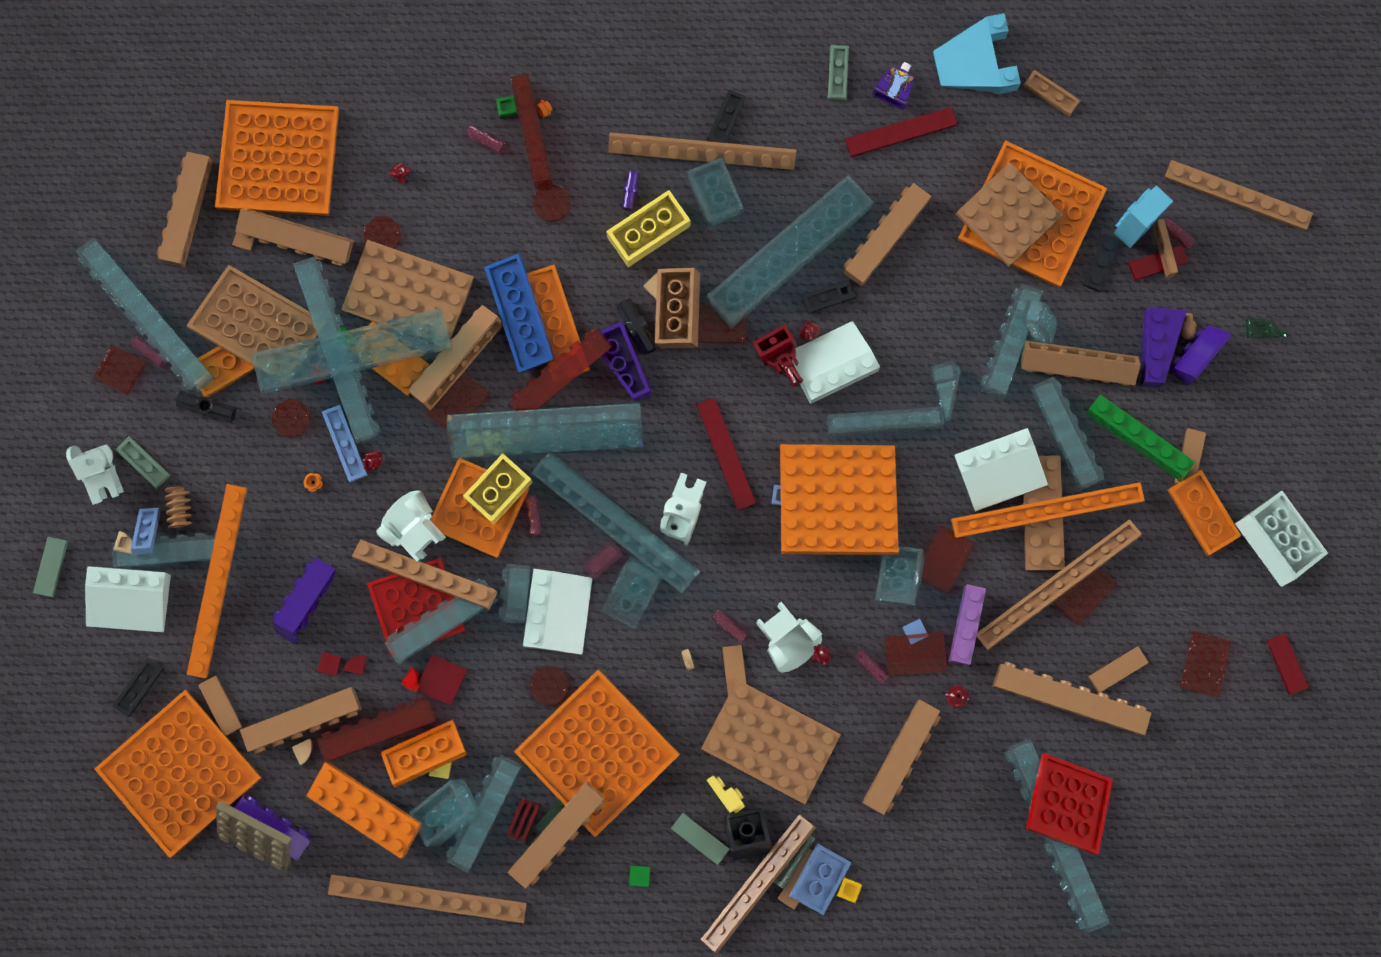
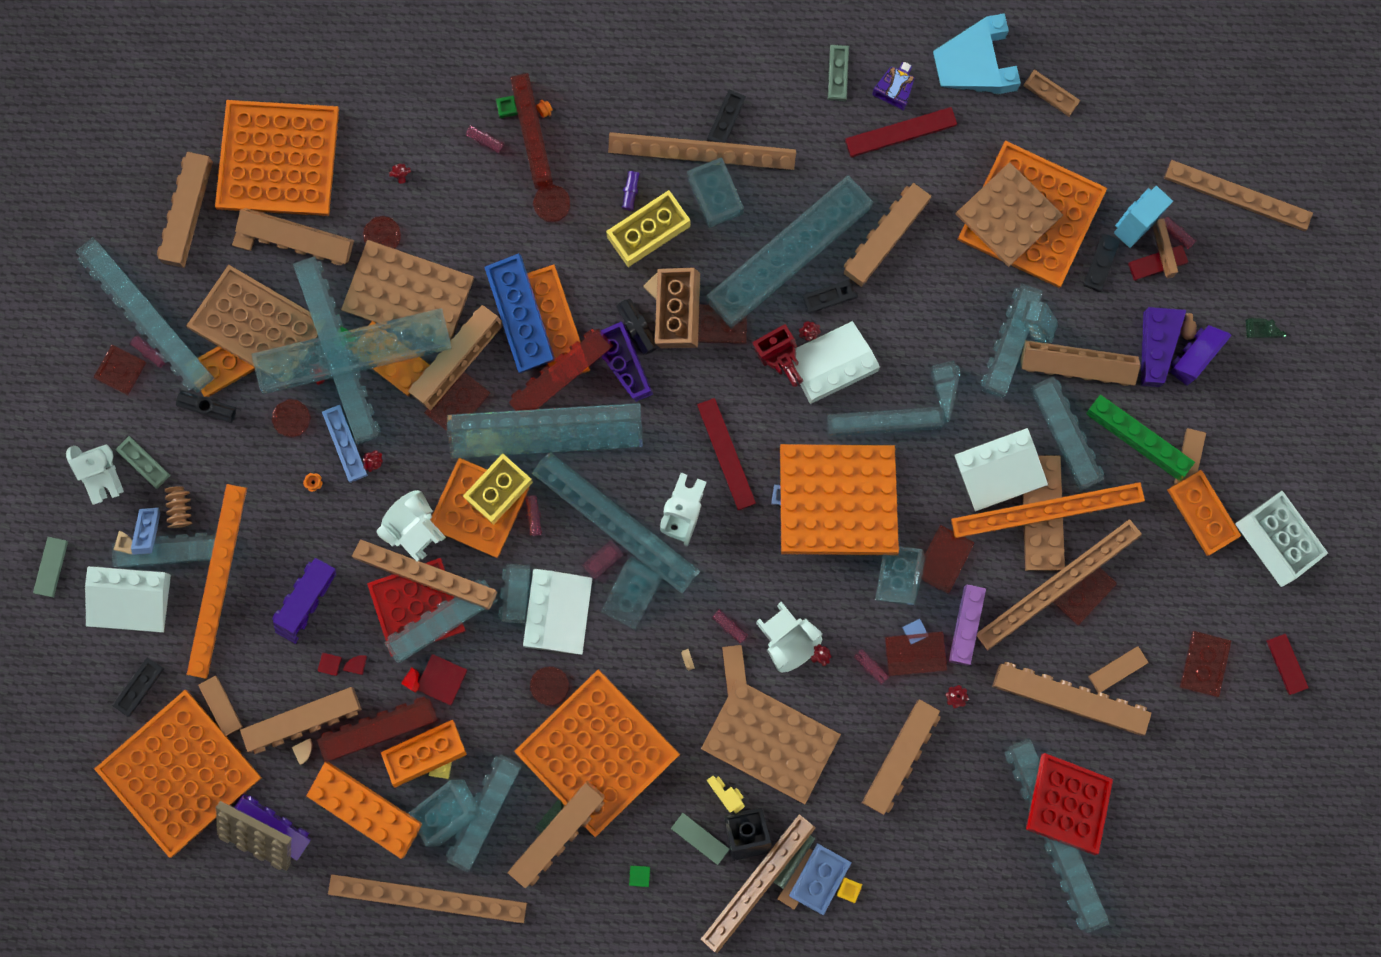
(516, 835): dark red tile -> none

